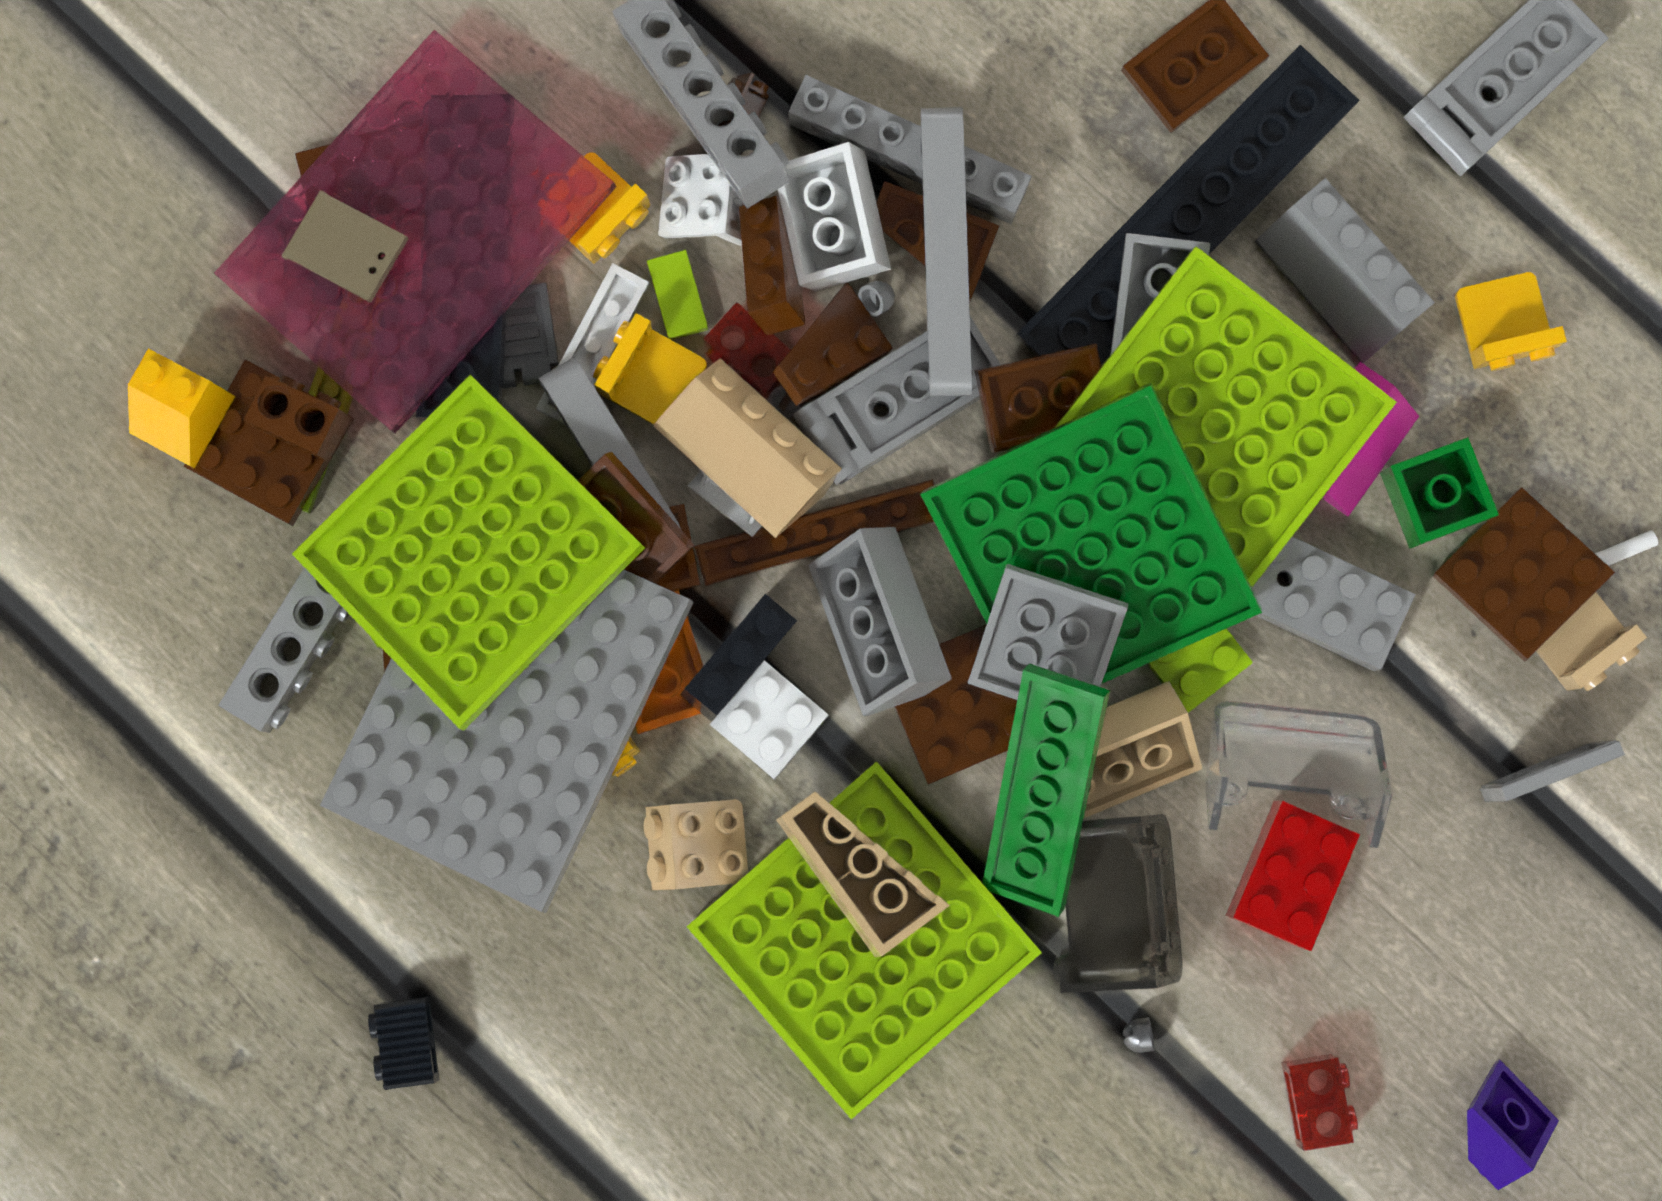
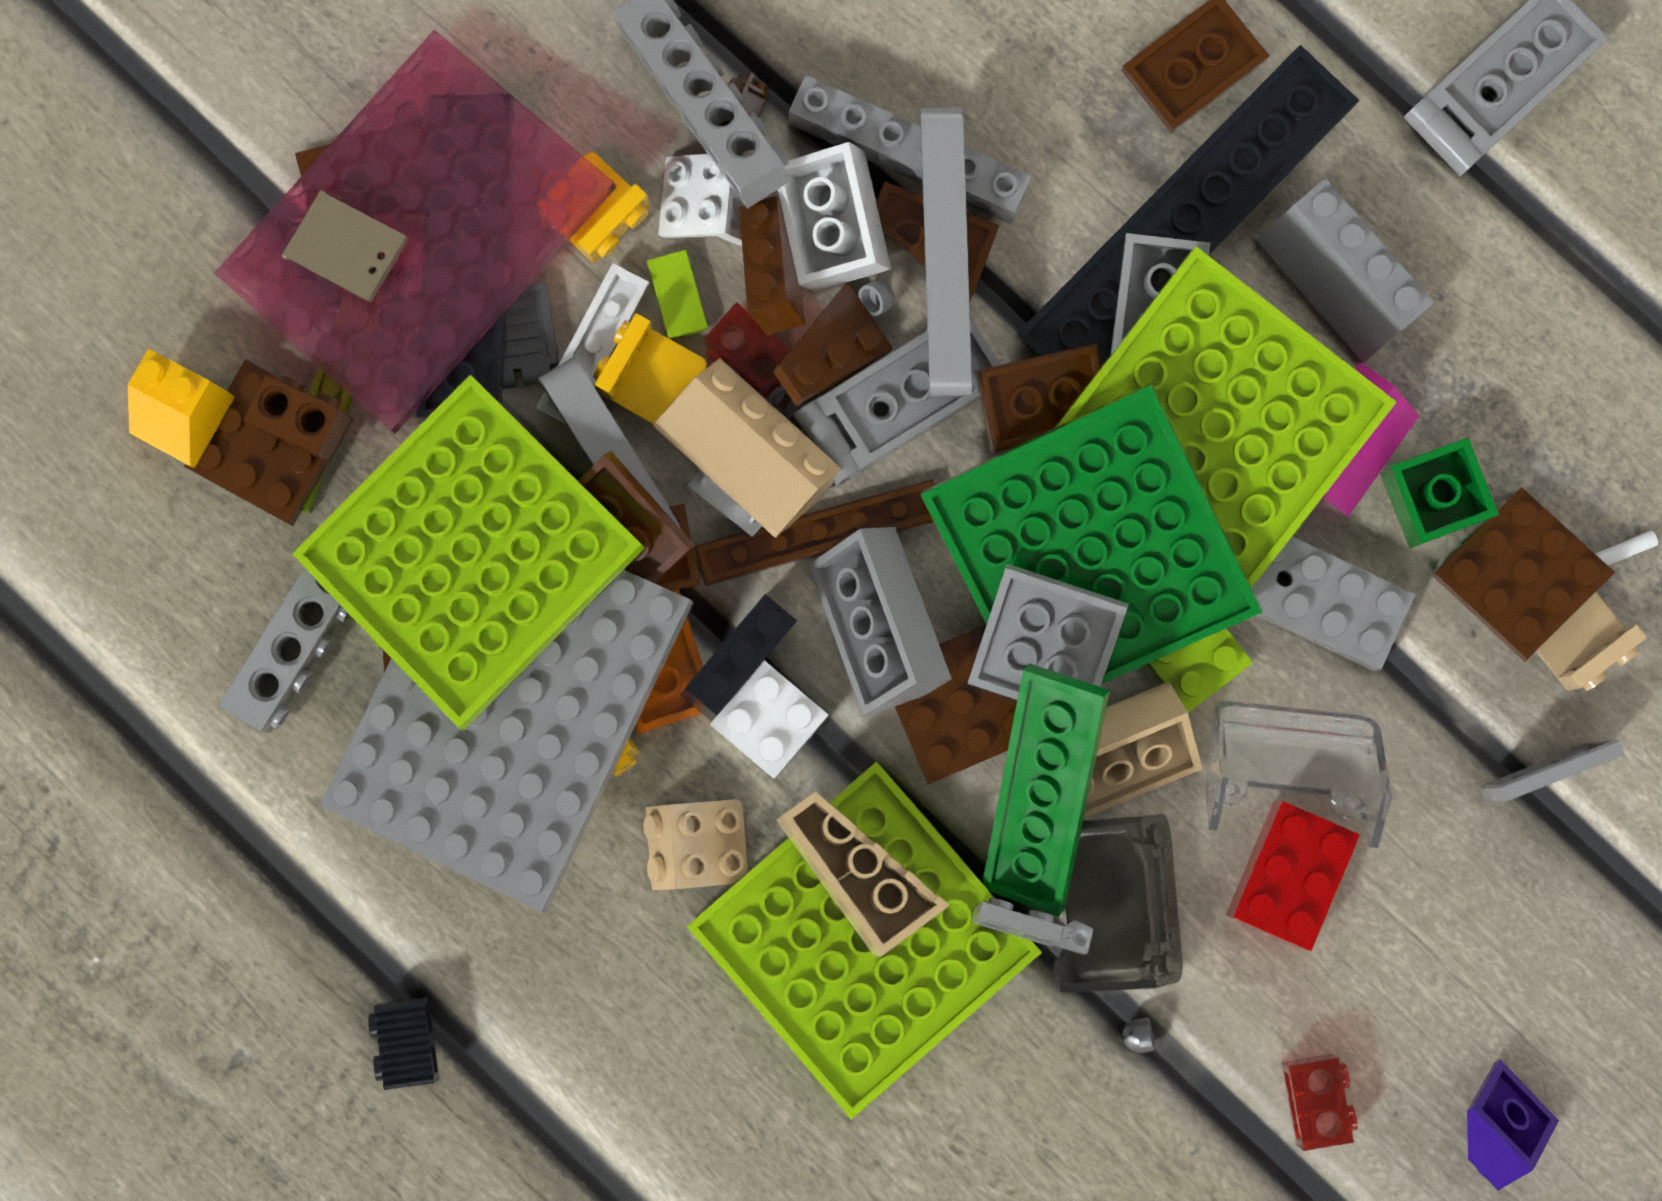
(1035, 927): none -> light grey hinge
(1506, 322): yellow bracket -> none

